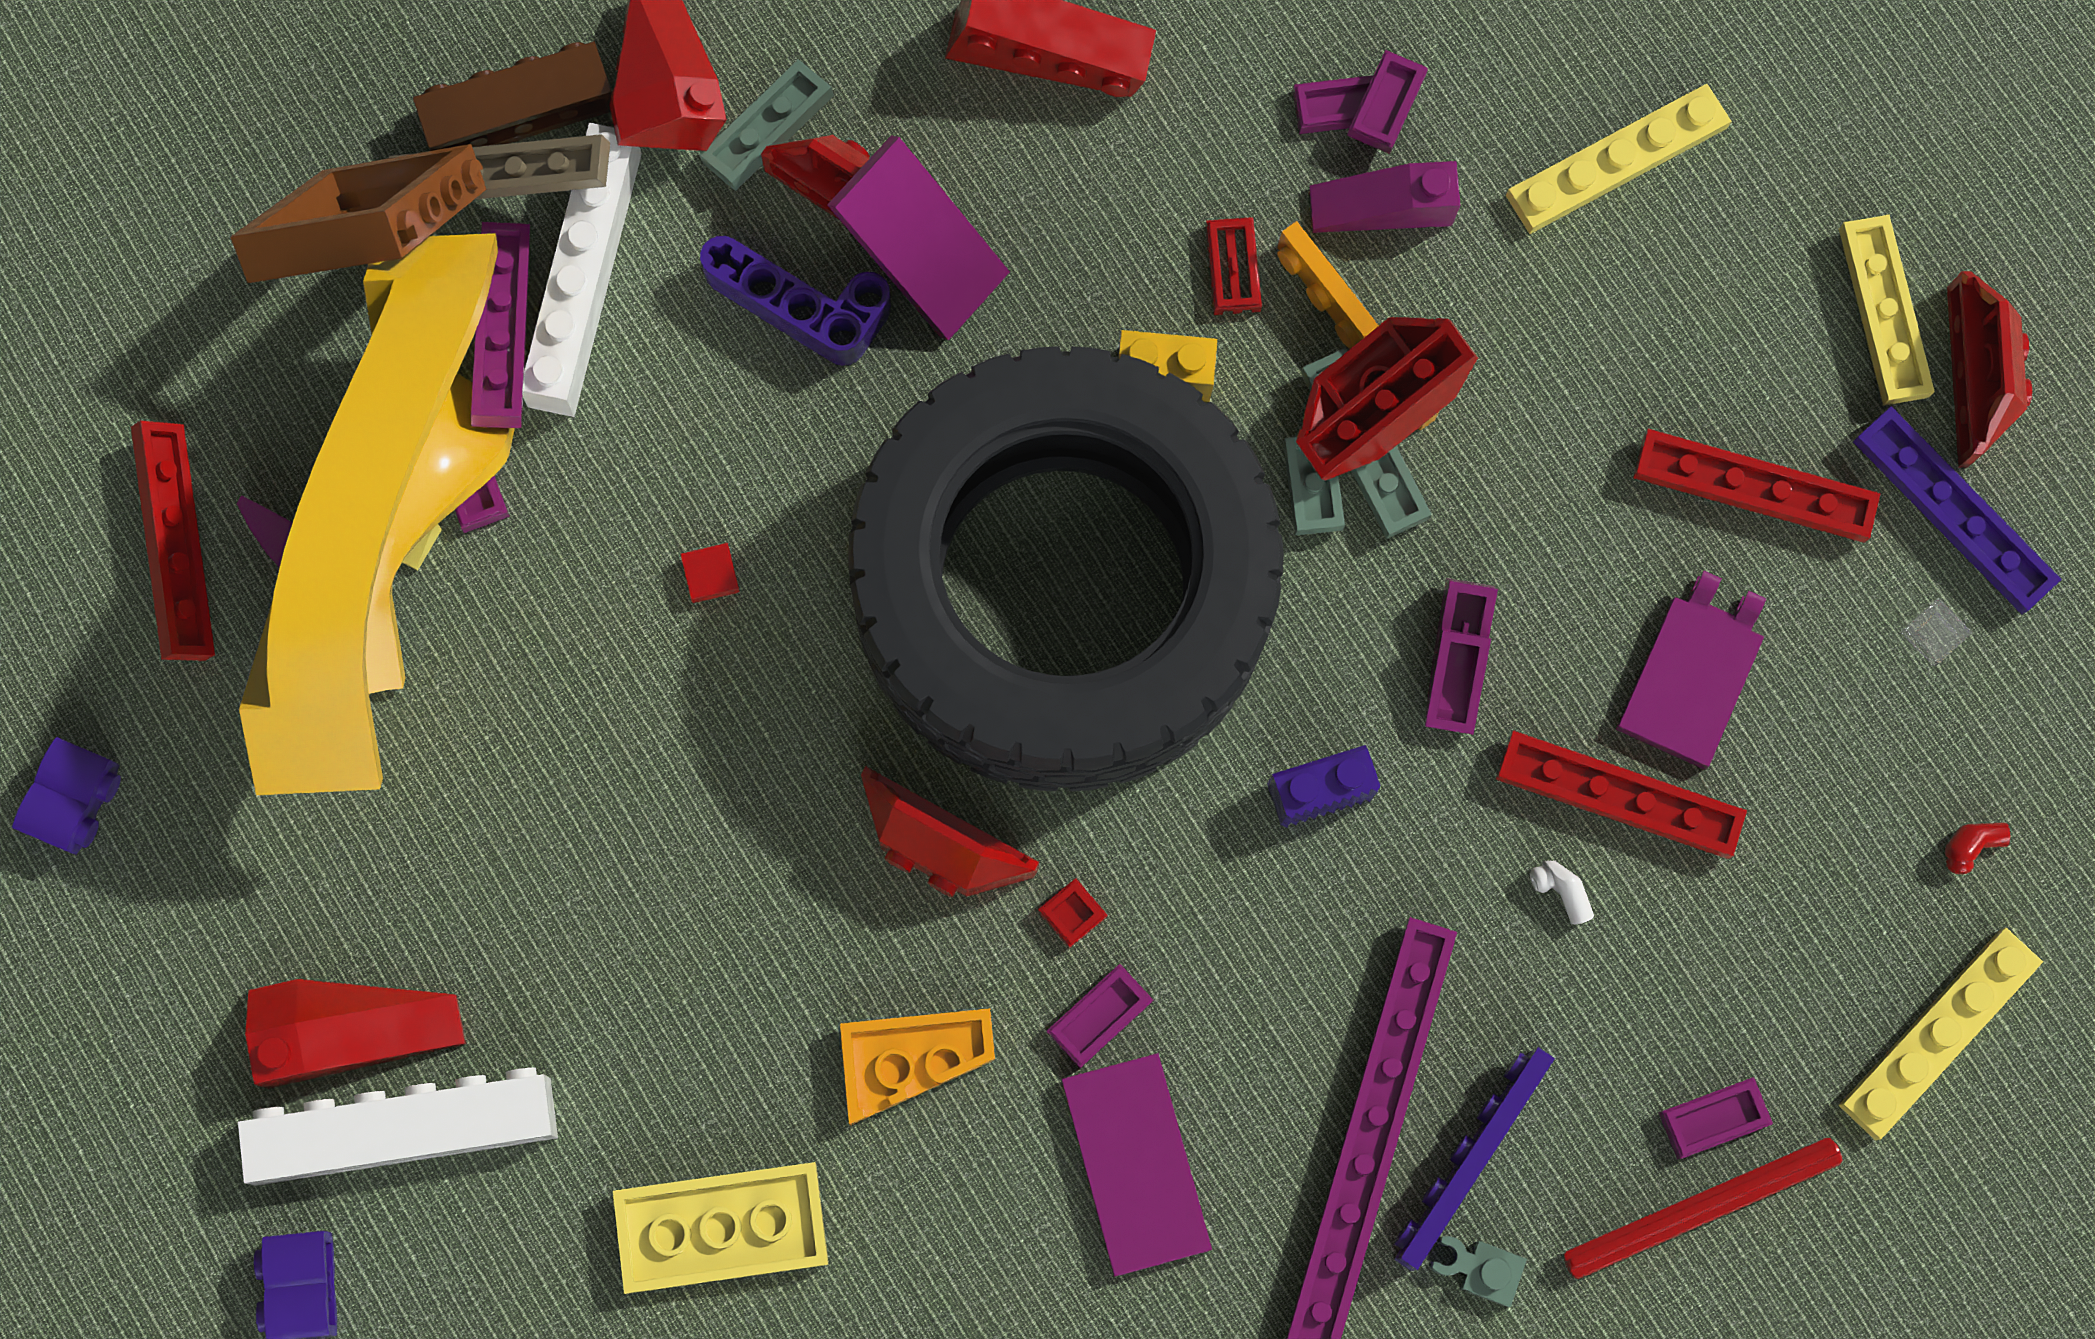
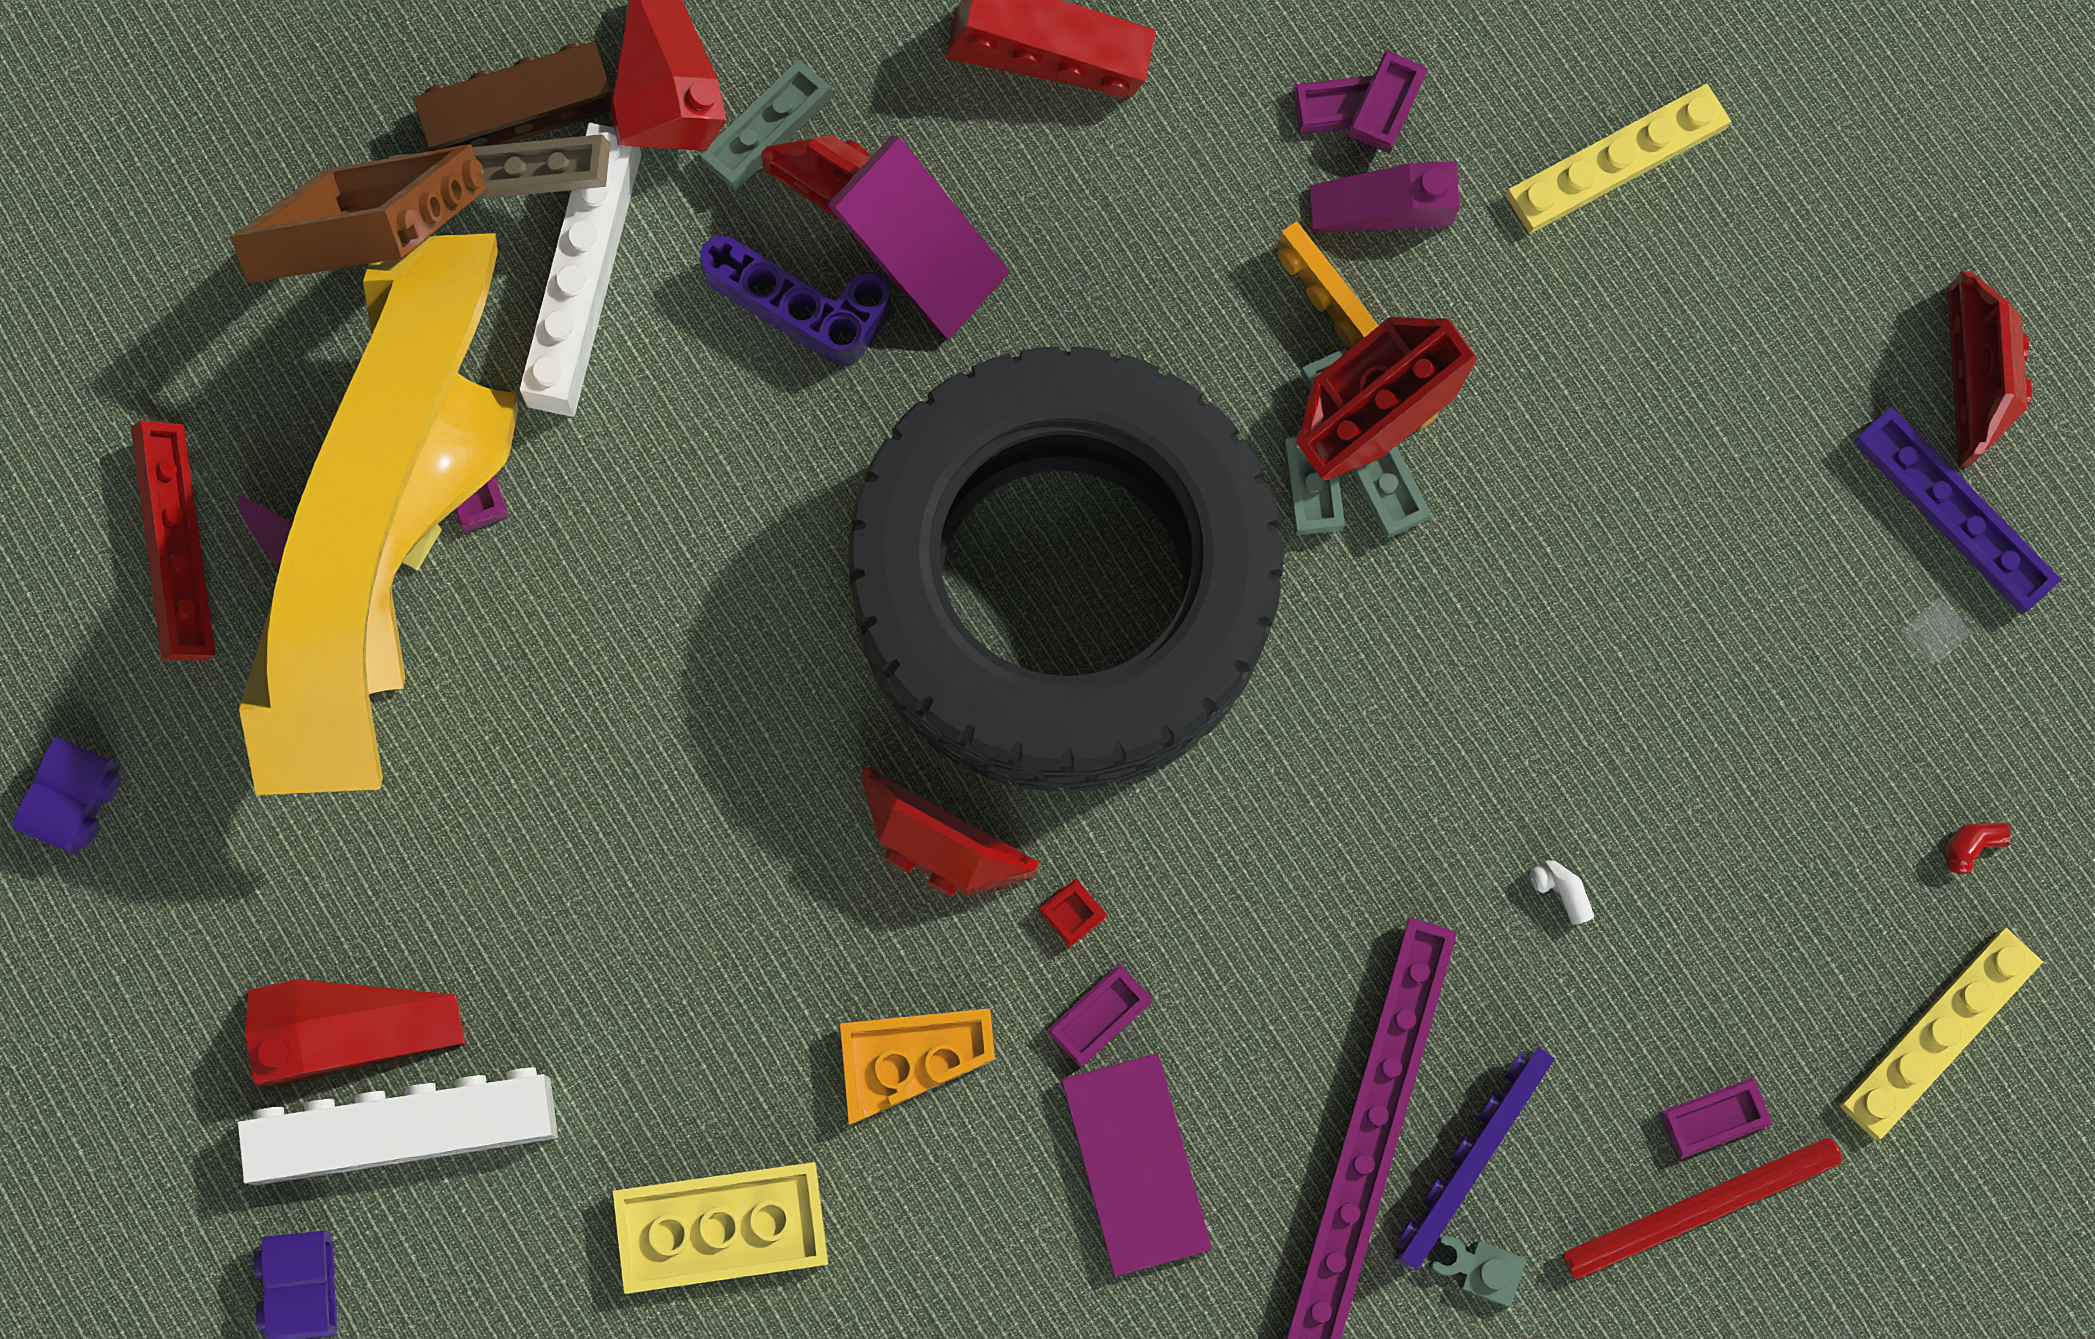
(502, 332): magenta plate -> none
(710, 573): red tile -> none
(1183, 356): yellow brick -> none
(1236, 303): red tile -> none
(1323, 786): dark purple brick -> none
(1460, 655): magenta slope -> none
(1621, 795): red plate -> none
(1693, 674): magenta tile -> none
(1756, 485): red plate -> none
(1886, 310): light yellow plate -> none

